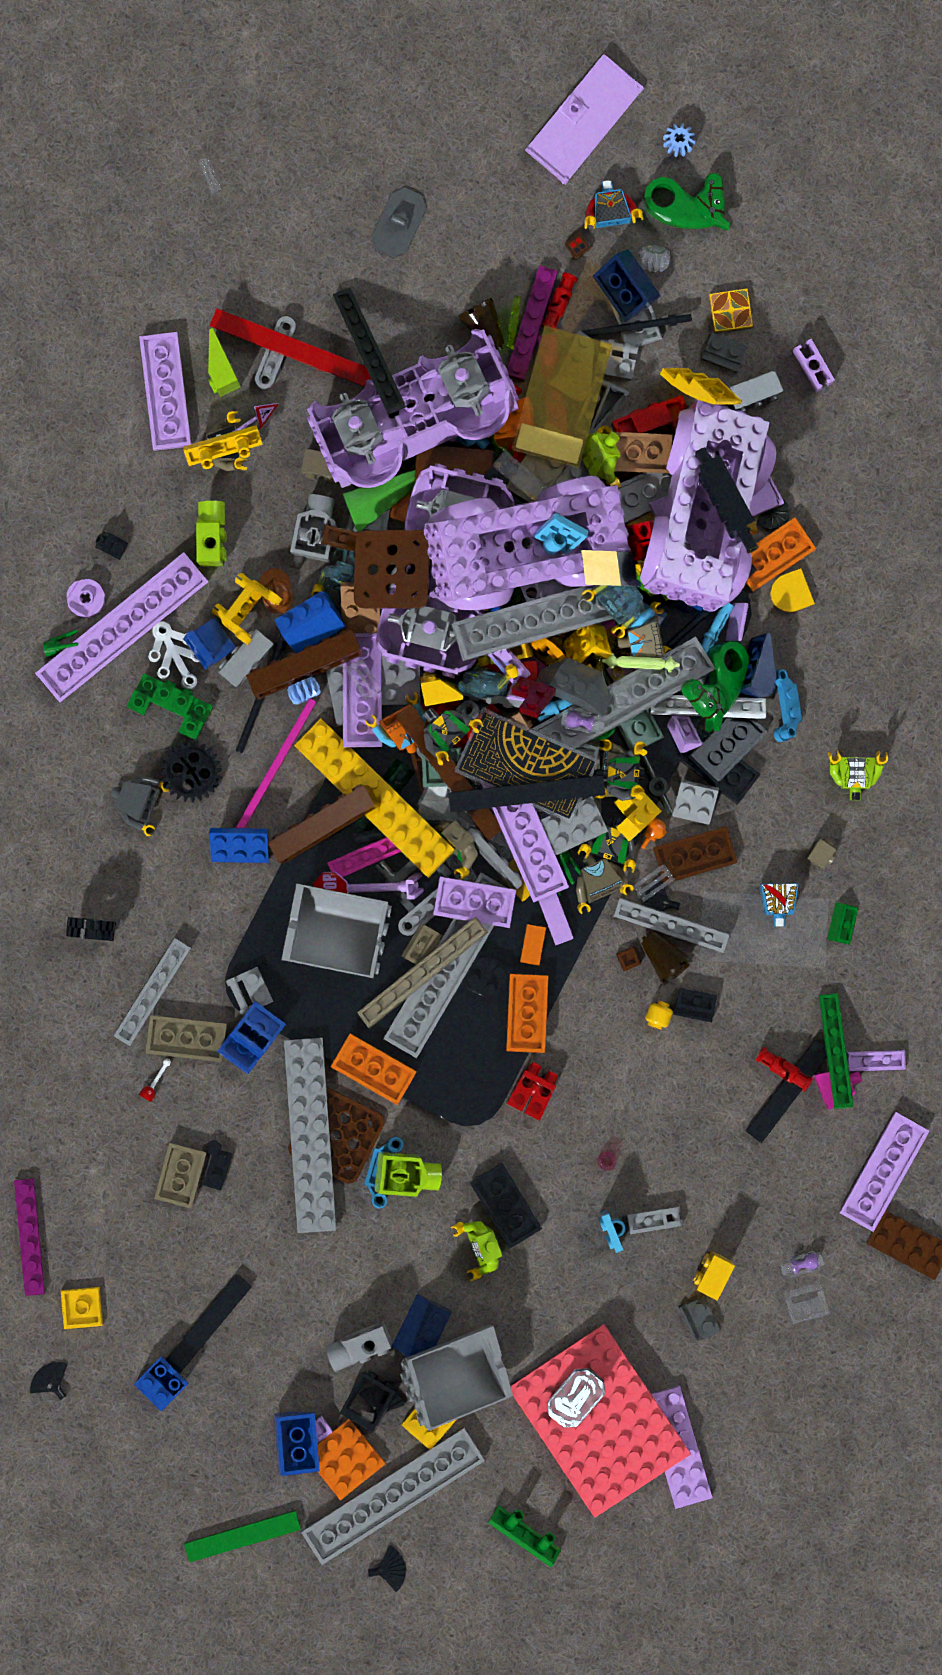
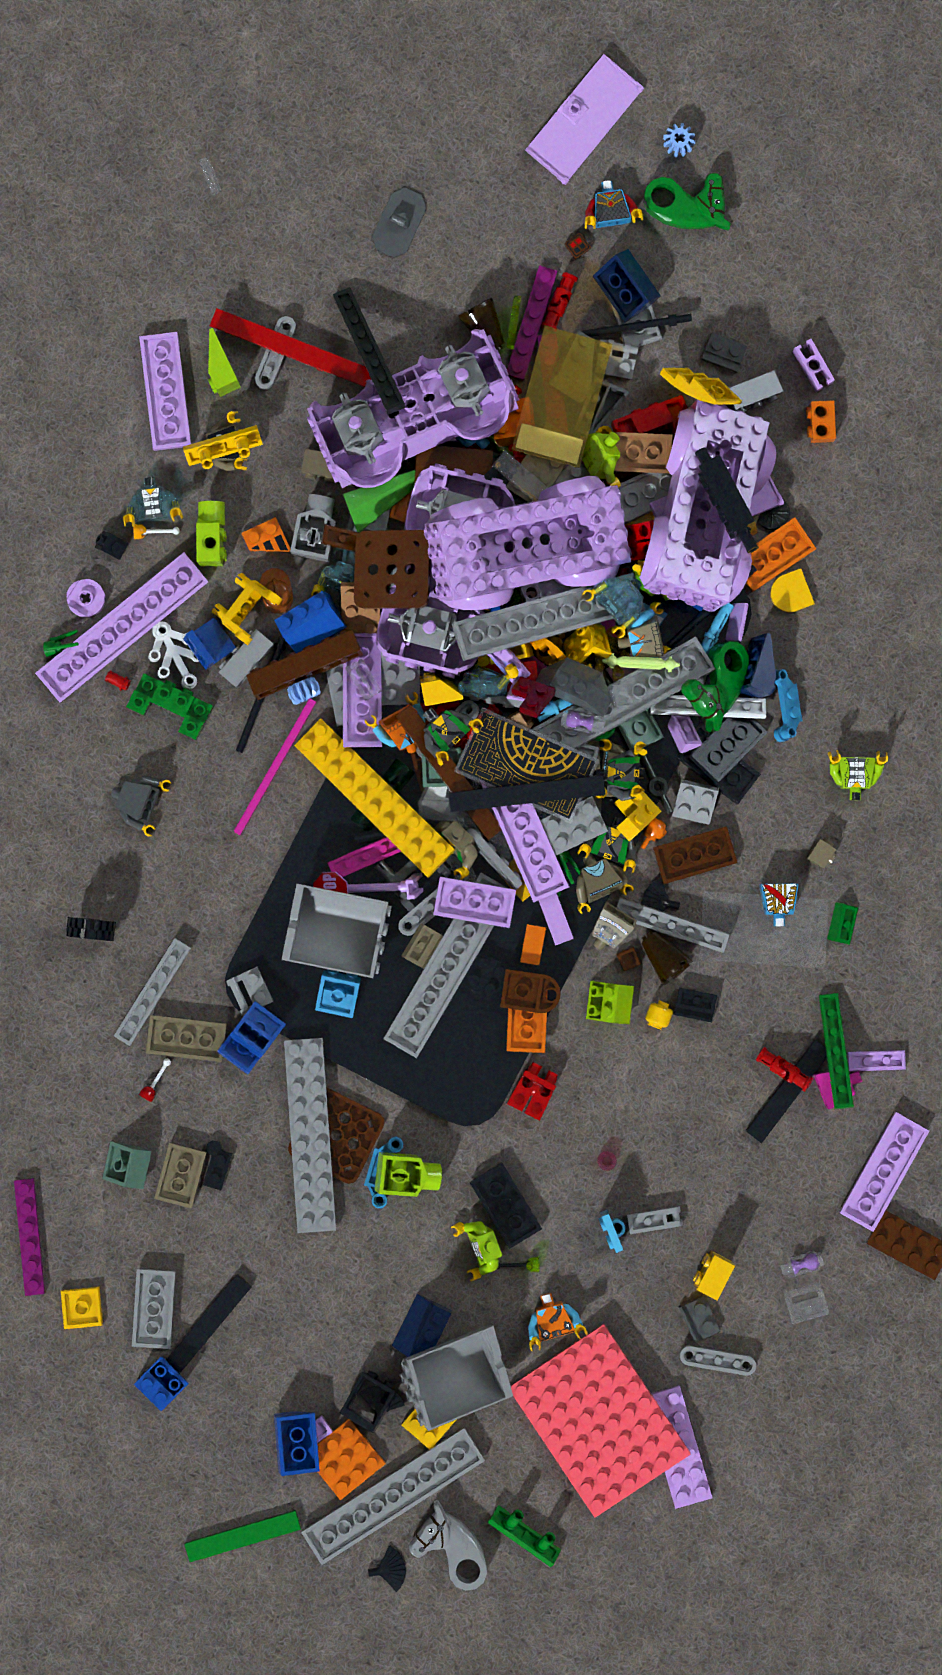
(49, 1379): black hand -> none
(117, 680): none -> red pin
(126, 1165): none -> sand green slope
(140, 531): none -> hinge
(151, 504): none -> torso
(153, 1308): none -> light grey plate
(205, 762): black gear -> none
(239, 845): blue plate -> none
(262, 412): piece -> none
(266, 537): none -> orange wing
(324, 823): reddish brown brick -> none
(338, 993): none -> dark azure plate
(354, 1349): light grey brick -> none
(373, 1069): orange plate -> none
(422, 972): dark tan tile -> none
(449, 1533): none -> light grey animal
(527, 991): none -> reddish brown tile
(532, 1264): none -> clear neon green hinge
(553, 1321): none -> torso
(560, 535): medium azure plate -> none
(576, 1397): shield -> none
(609, 568): sticker -> none
(610, 1002): none -> lime slope
(612, 927): none -> dark tan torso
(640, 892): clear tile -> none
(654, 258): clear gear -> none
(717, 1360): none -> light grey plate
(730, 310): tile -> none
(826, 422): none -> orange brick

